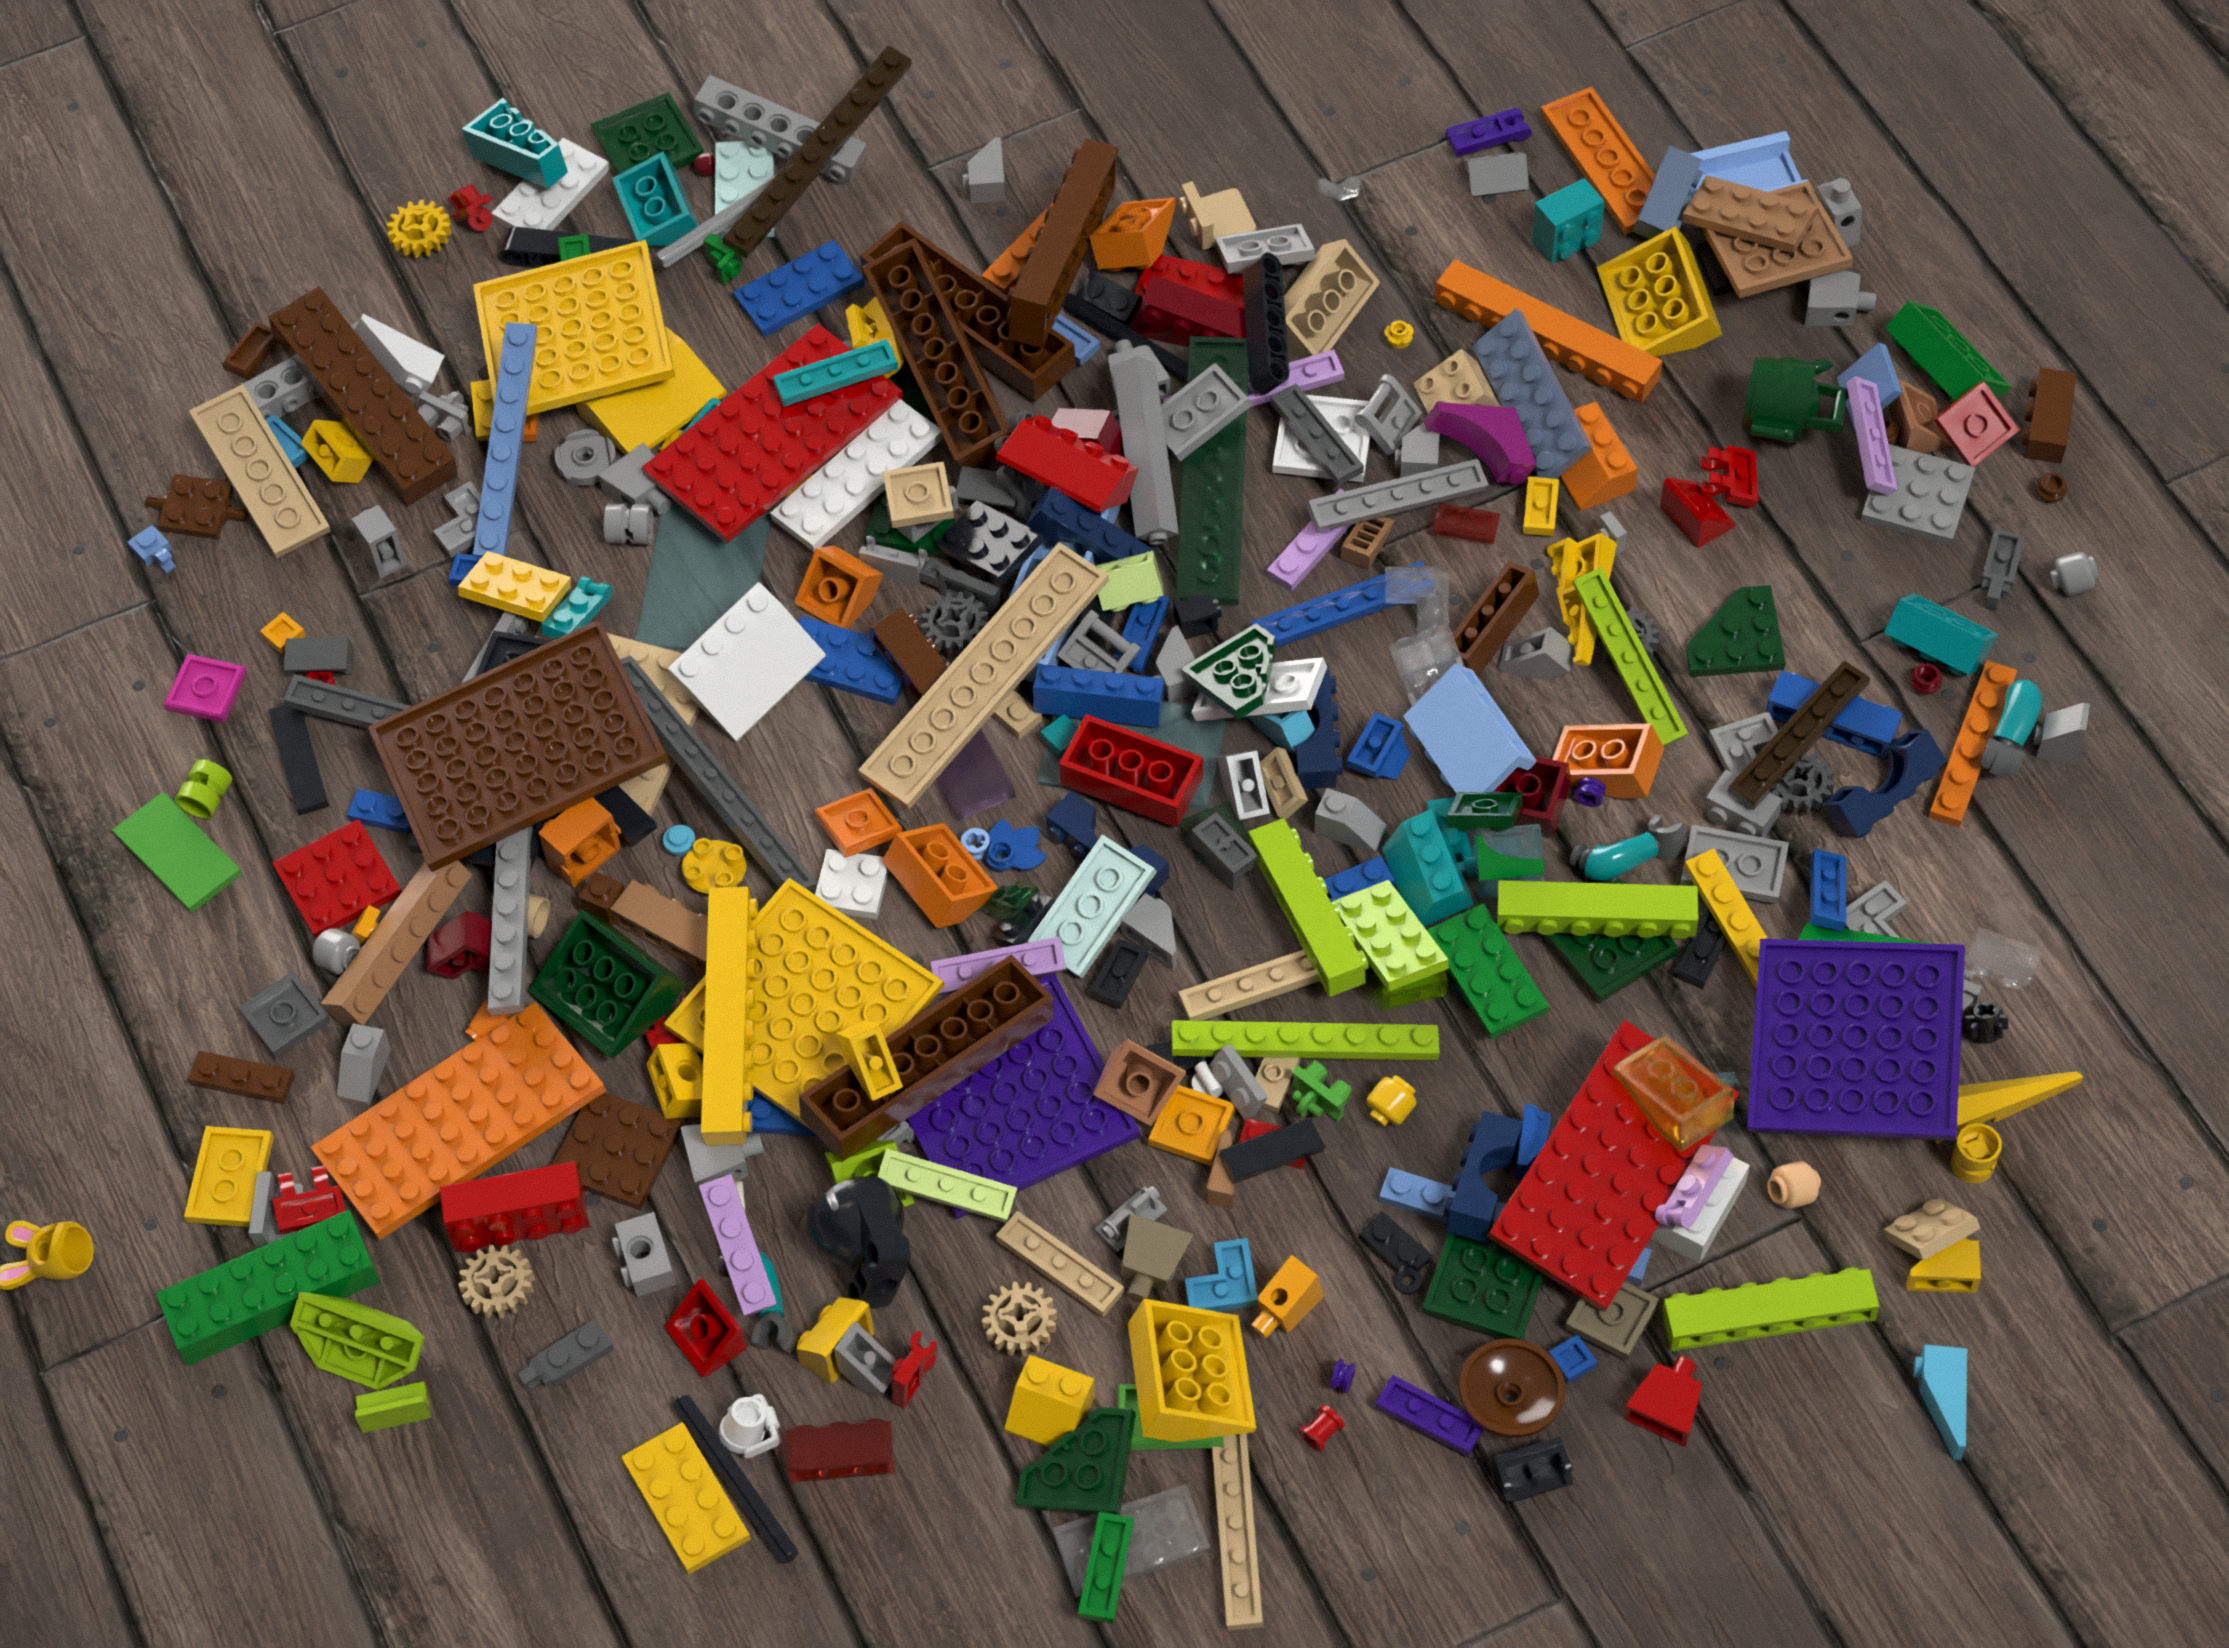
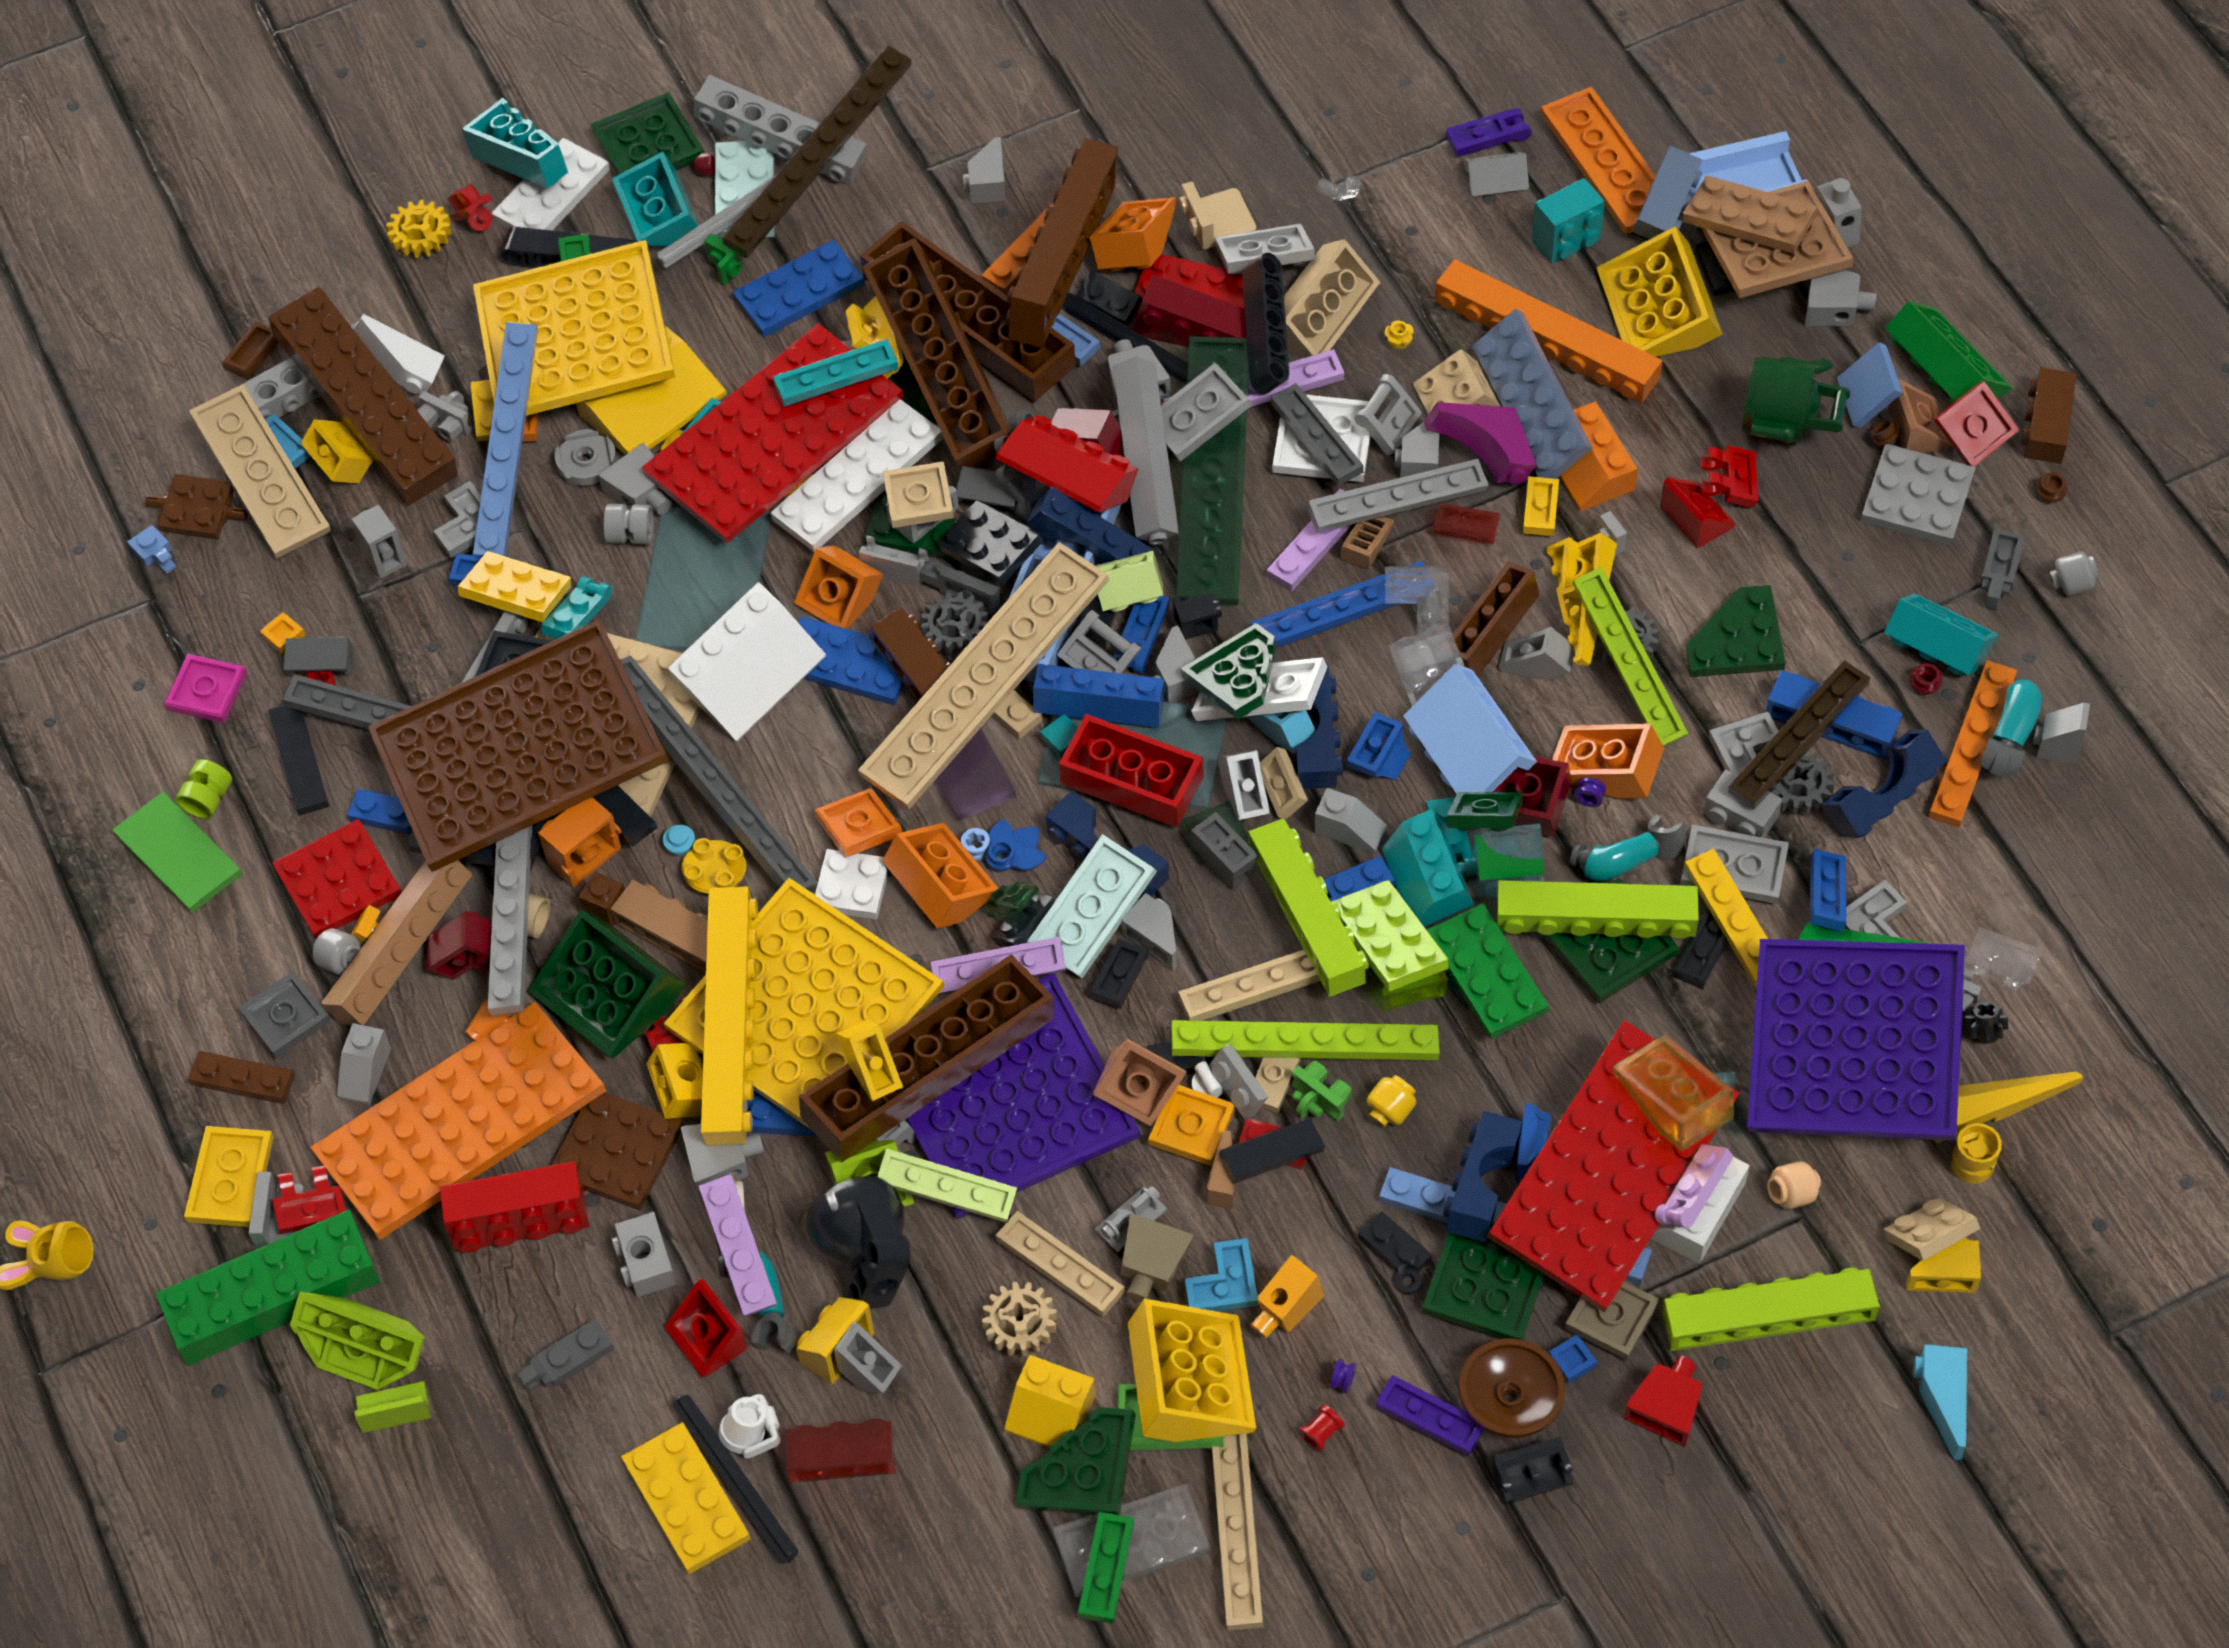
(511, 1285): tan gear -> none
(909, 1372): red plate -> none
(1871, 435): lavender plate -> none

